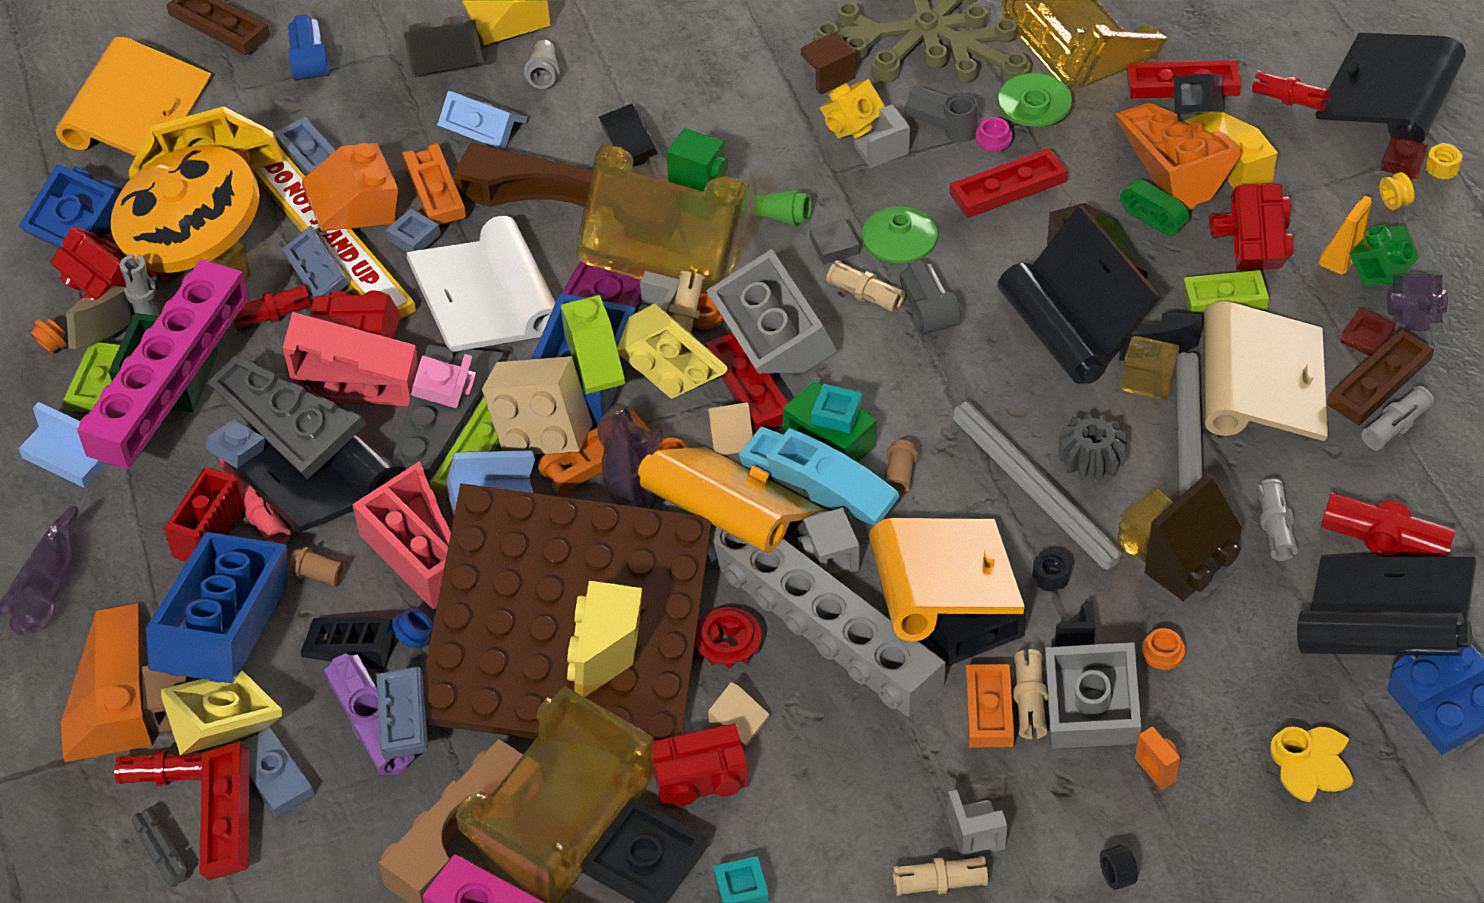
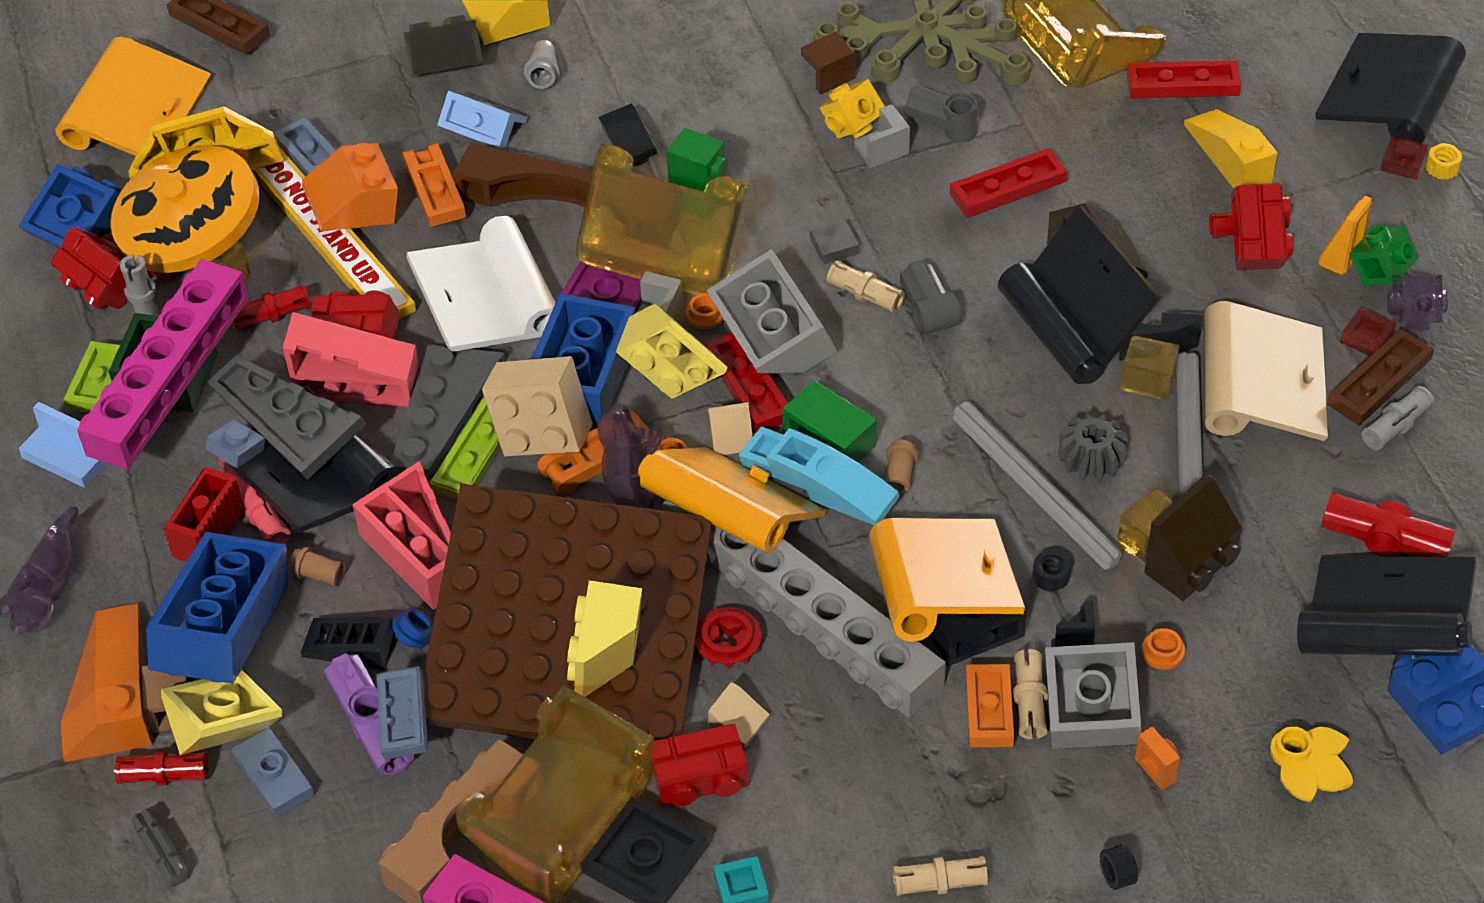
(48, 335): orange plate -> none
(97, 318): dark tan slope -> none
(224, 811): red plate -> none
(306, 52): blue piece -> none
(315, 263): sand blue plate -> none
(412, 231): sand blue plate -> none
(443, 381): bright pink bracket -> none
(490, 469): light blue panel -> none
(592, 344): lime slope -> none
(686, 300): tan pin -> none
(786, 207): bright green cone -> none
(830, 542): light grey brick -> none
(836, 408): teal plate -> none
(899, 234): bright green dish -> none
(976, 826): light grey panel -> none
(993, 134): dark pink plate -> none
(1034, 99): bright green dish -> none
(1154, 207): green beam -> none
(1178, 154): orange wedge -> none
(1198, 94): black brick -> none
(1239, 287): lime plate -> none
(1277, 519): light grey pin -> none
(1291, 91): red pin -> none
(1397, 191): yellow bush -> none

